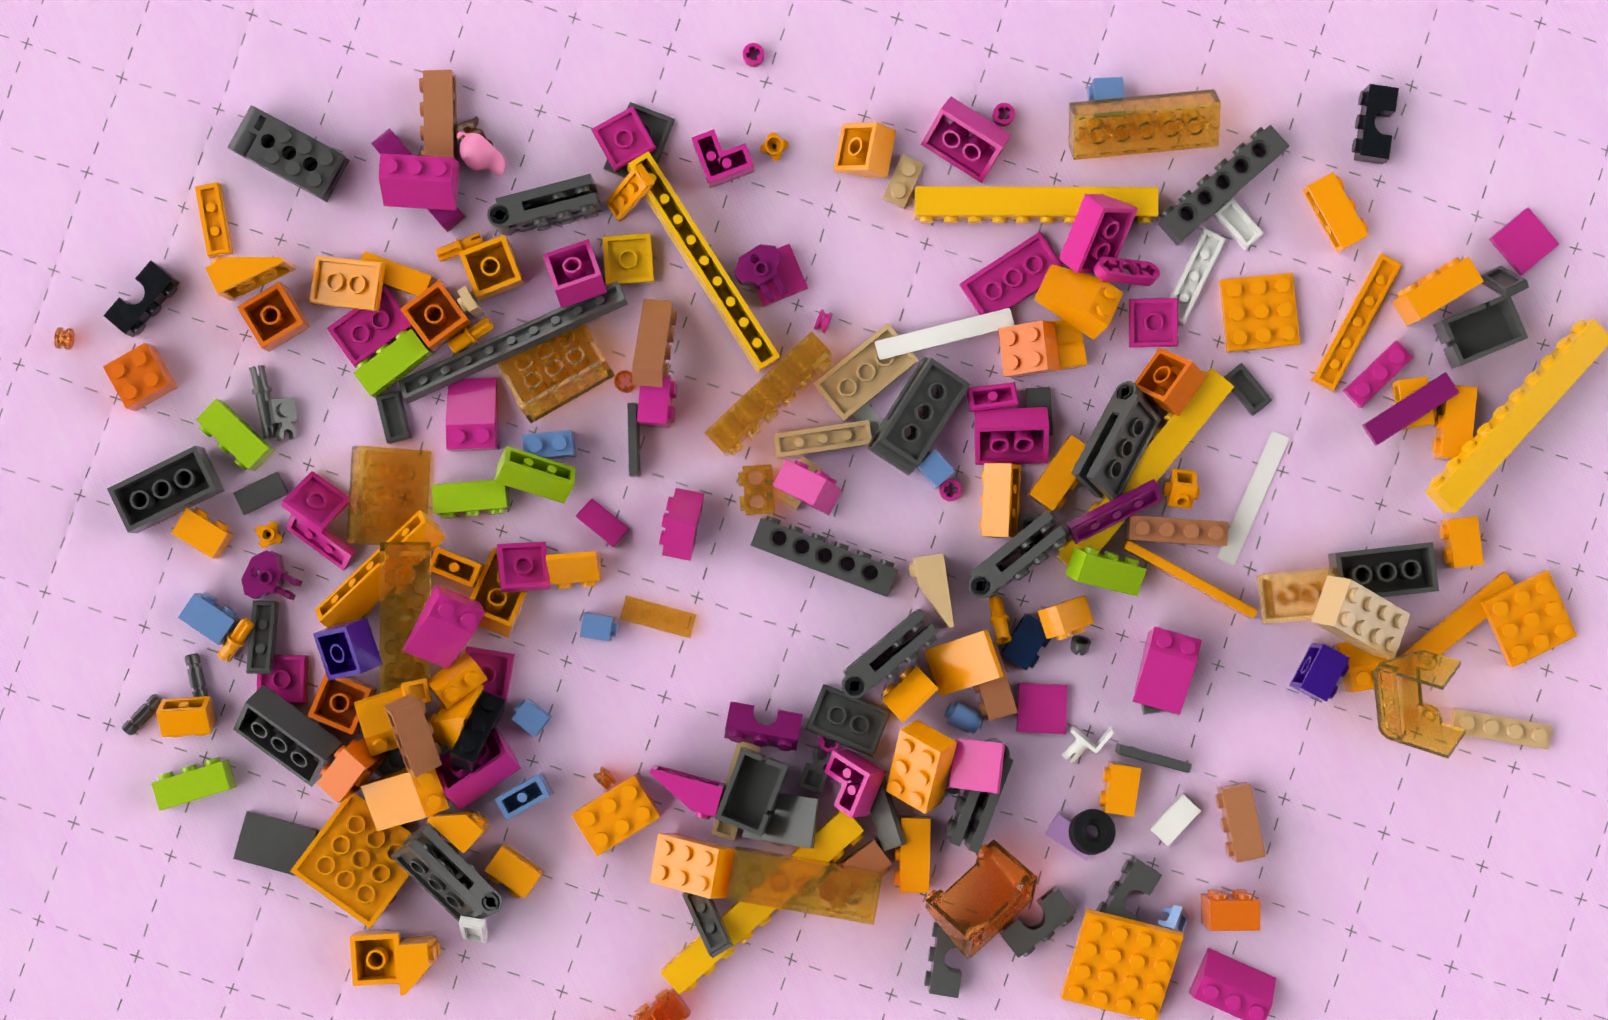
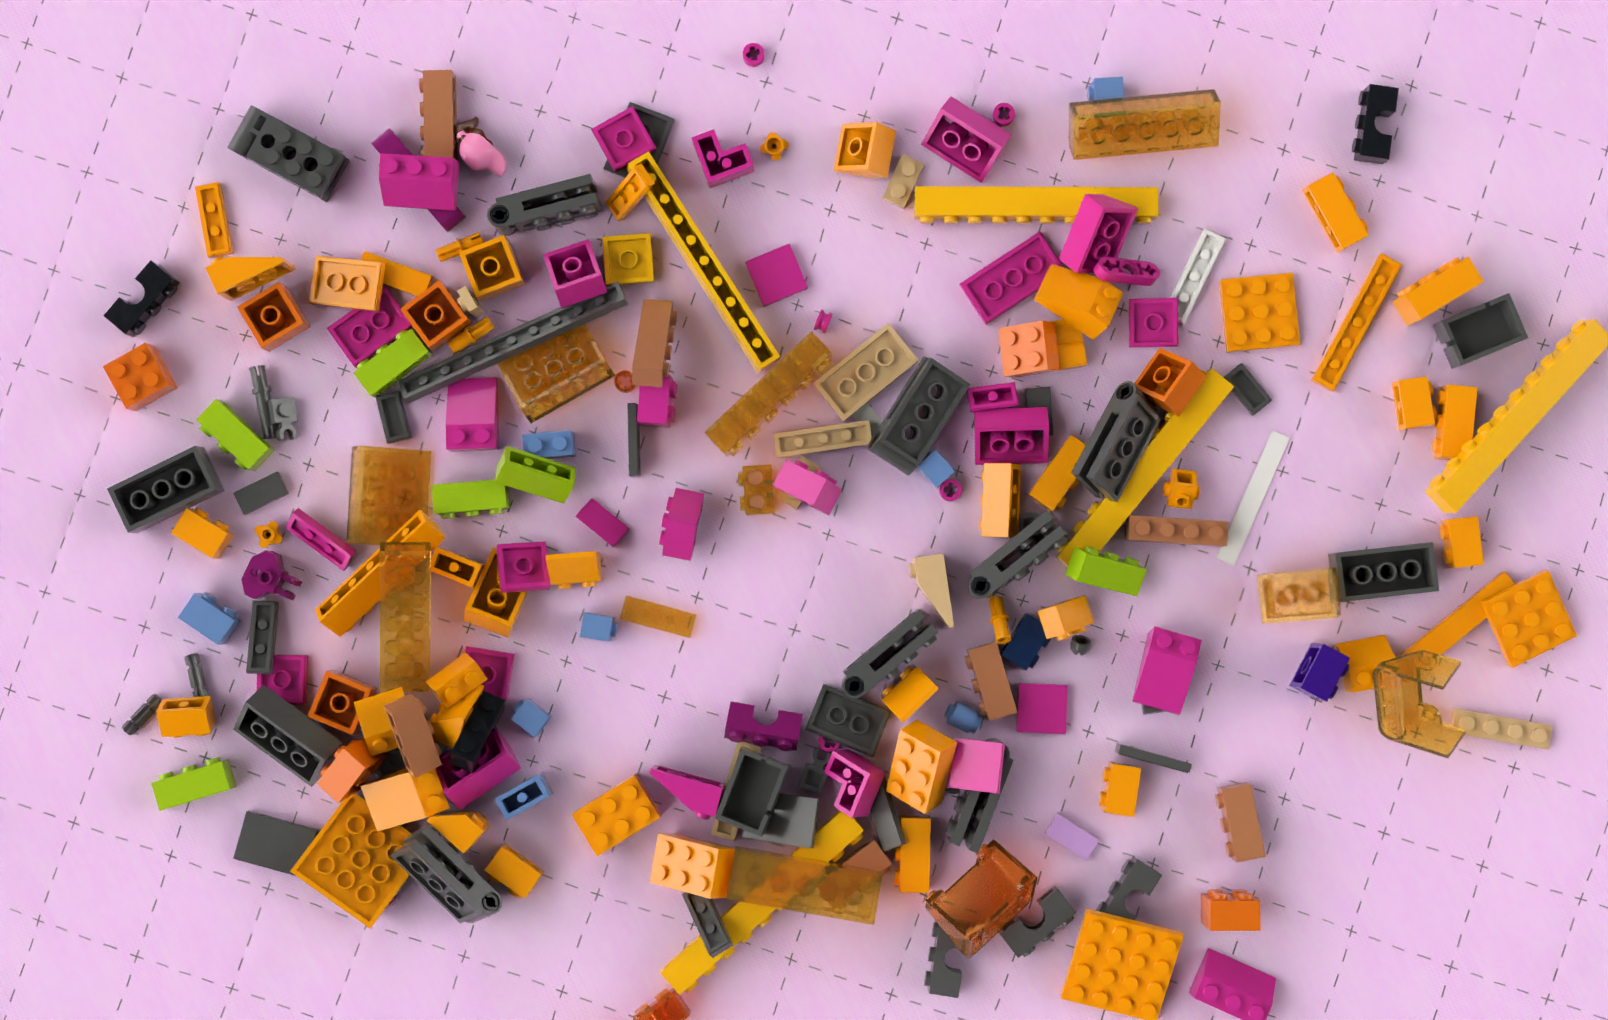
(64, 338): clear orange bush -> none
(235, 640): light orange axle -> none
(315, 502): dark pink plate -> none
(348, 649): dark purple brick -> none
(374, 957): light orange slope -> none
(415, 959): light orange slope -> none
(418, 688): light orange tile -> none
(444, 627): dark pink slope -> none
(473, 929): white tile -> none
(604, 777): clear orange bush -> none
(761, 272): magenta hinge -> none
(885, 571): dark grey brick -> none
(943, 334): white sticker -> none
(963, 662): light orange tile -> none
(1082, 743): white bracket -> none
(1105, 828): black tyre -> none
(1114, 511): magenta tile -> none
(1175, 819): white tile -> none
(1177, 918): light blue tile -> none
(1189, 579): light orange tile -> none
(1238, 223): white tile -> none
(1271, 145): dark grey brick -> none
(1360, 617): tan brick -> none
(1378, 374): dark pink plate -> none
(1410, 408): magenta tile -> none
(1504, 281): dark grey tile -> none
(1524, 241): dark pink tile -> none

